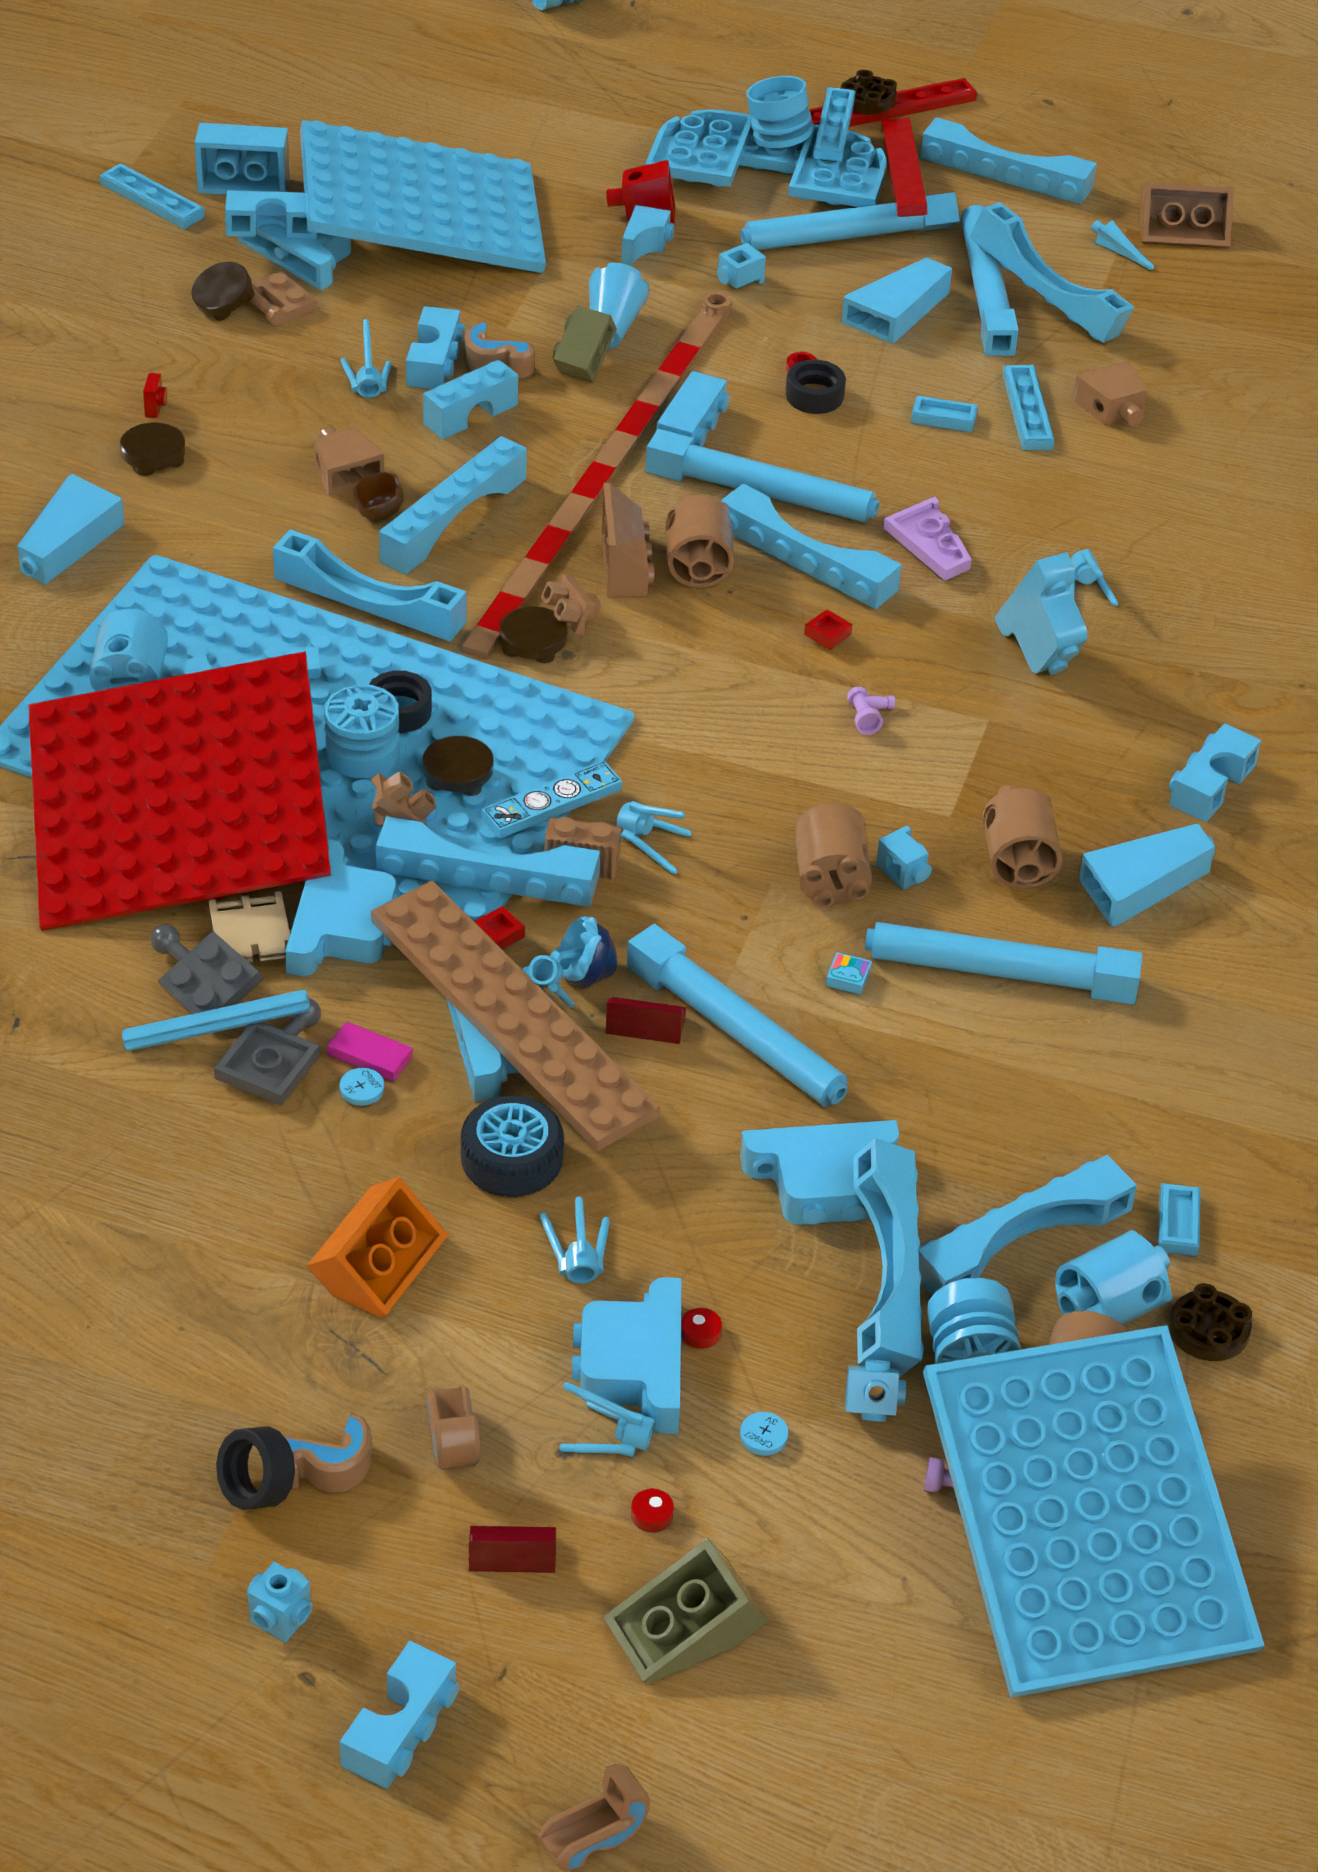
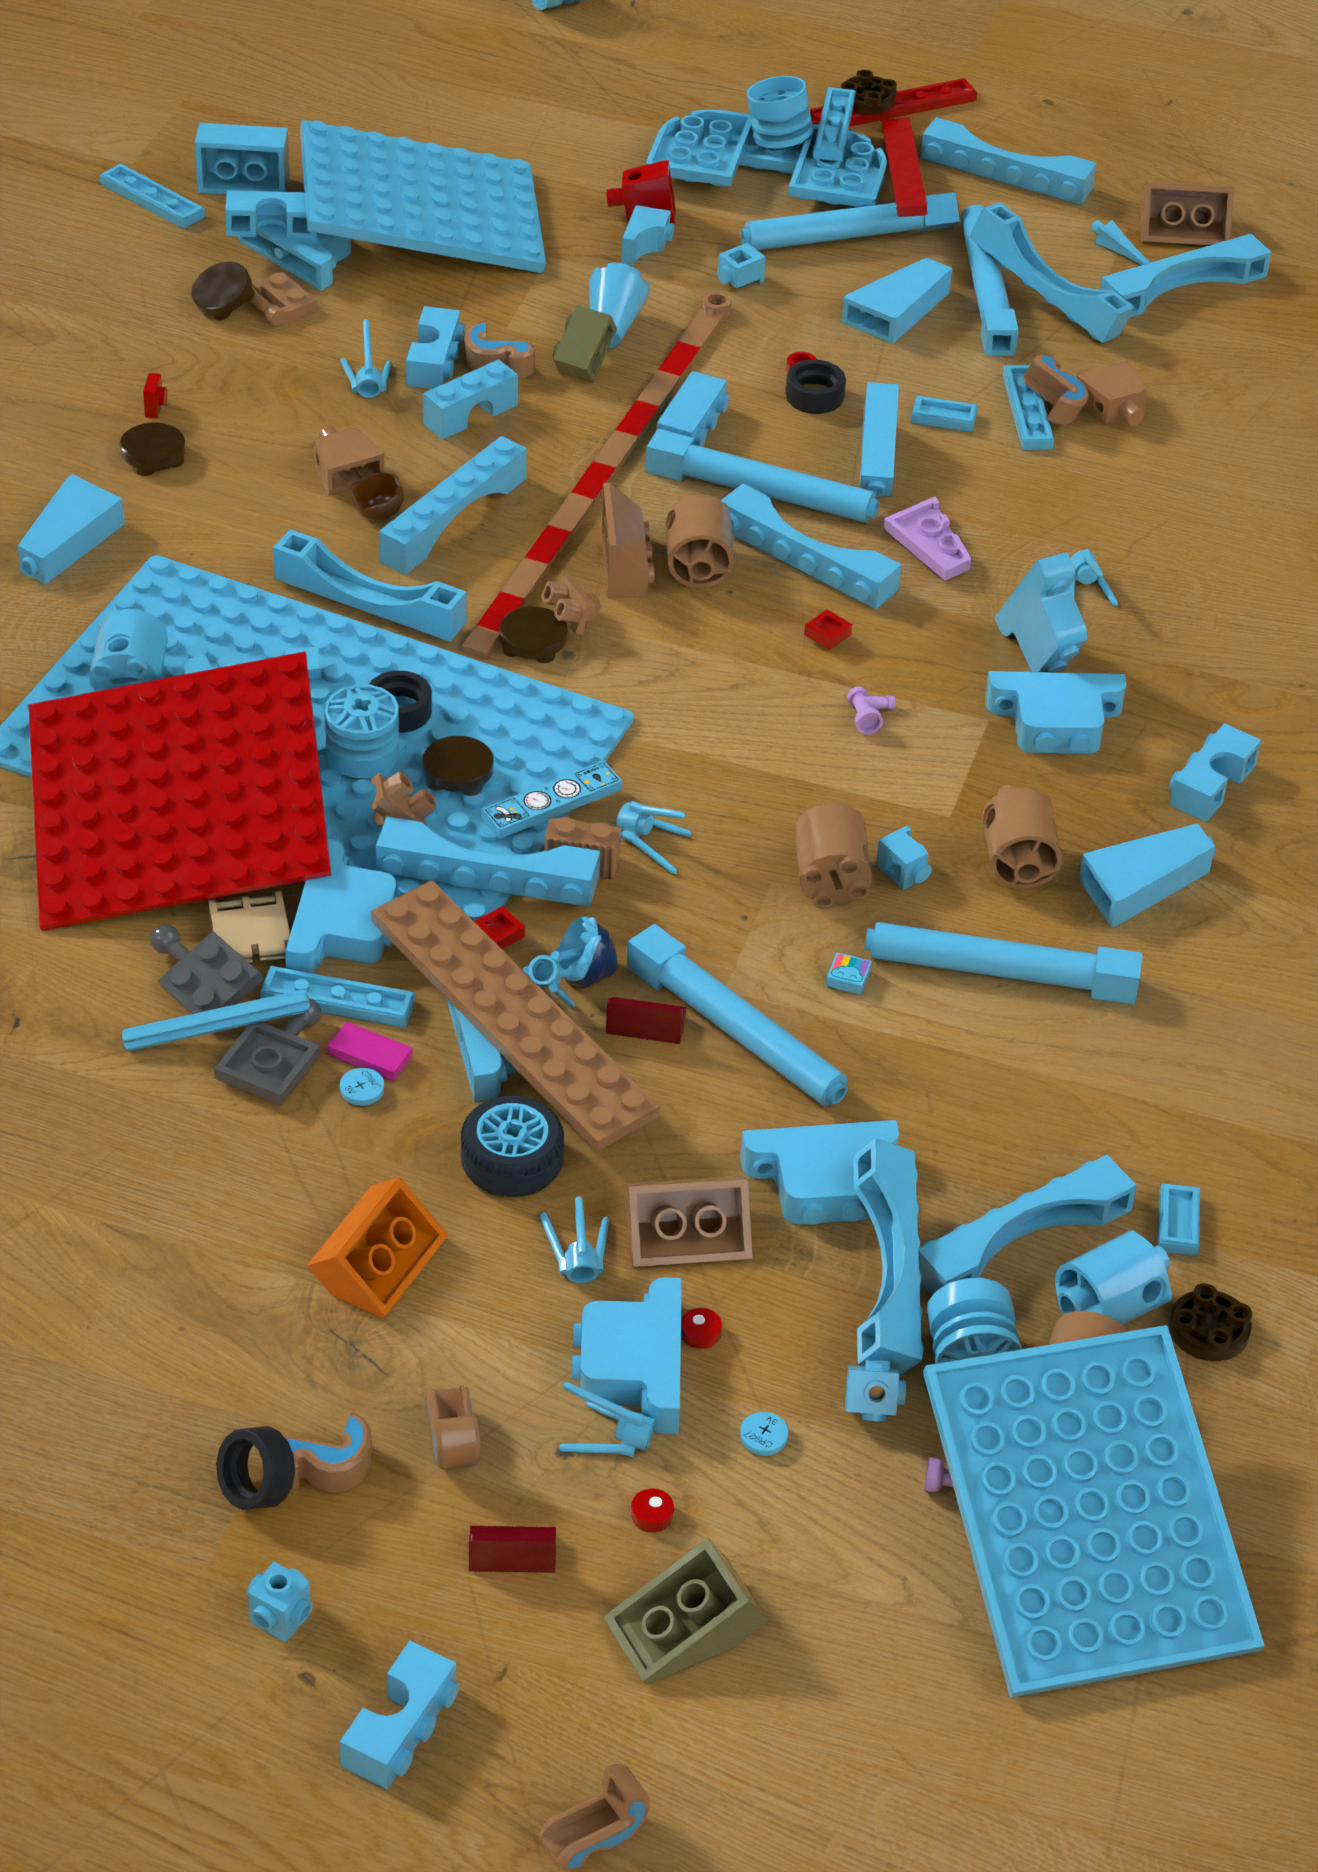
(344, 996): none -> medium azure tile
(688, 1220): none -> medium nougat slope
(879, 438): none -> medium azure slope
(1056, 709): none -> medium azure brick
(1058, 388): none -> medium nougat animal
(1230, 261): none -> medium azure arch

